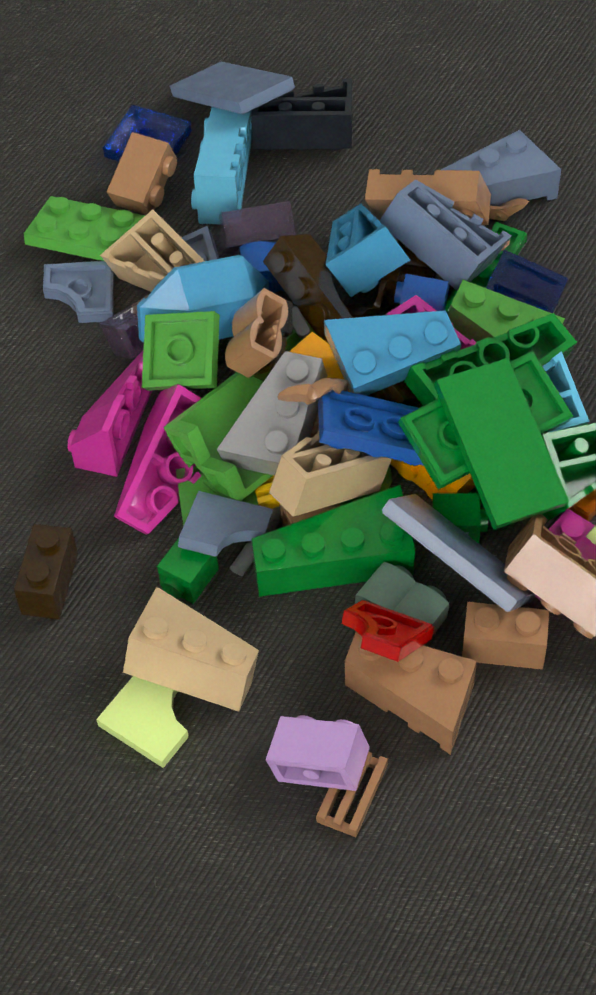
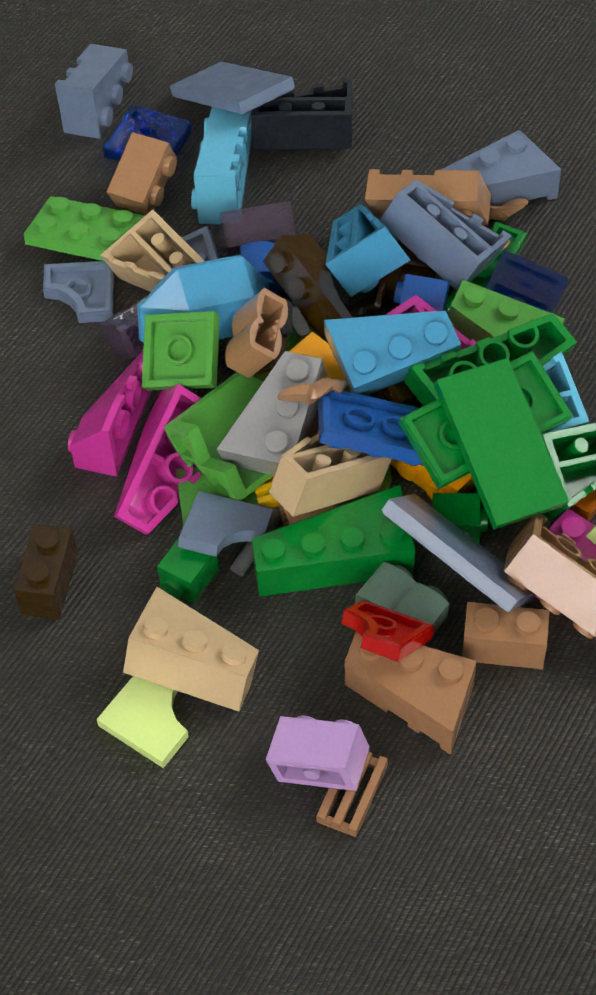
(93, 90): none -> sand blue wedge

